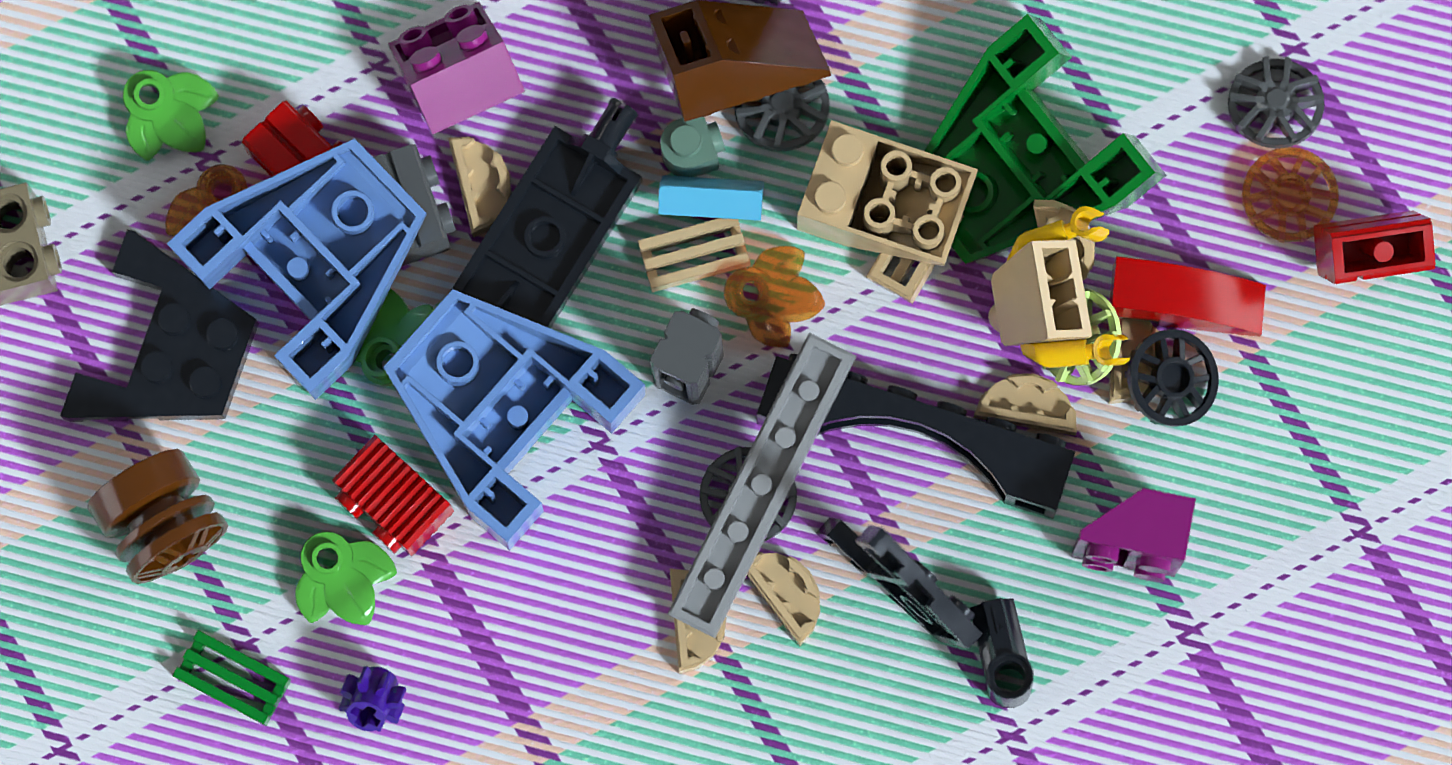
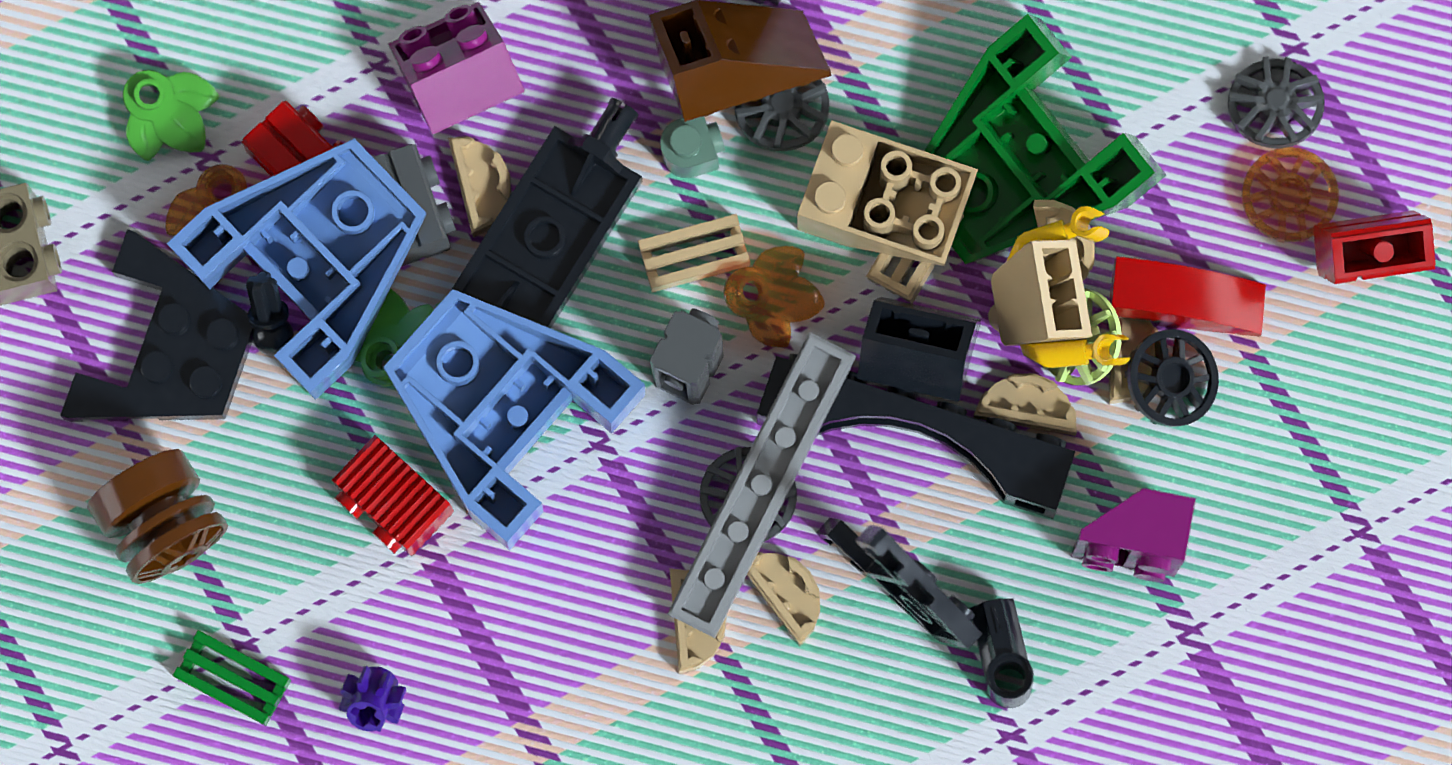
(268, 314): none -> black axle
(345, 585): bright green plate -> none
(711, 197): medium azure slope -> none
(917, 348): none -> black slope

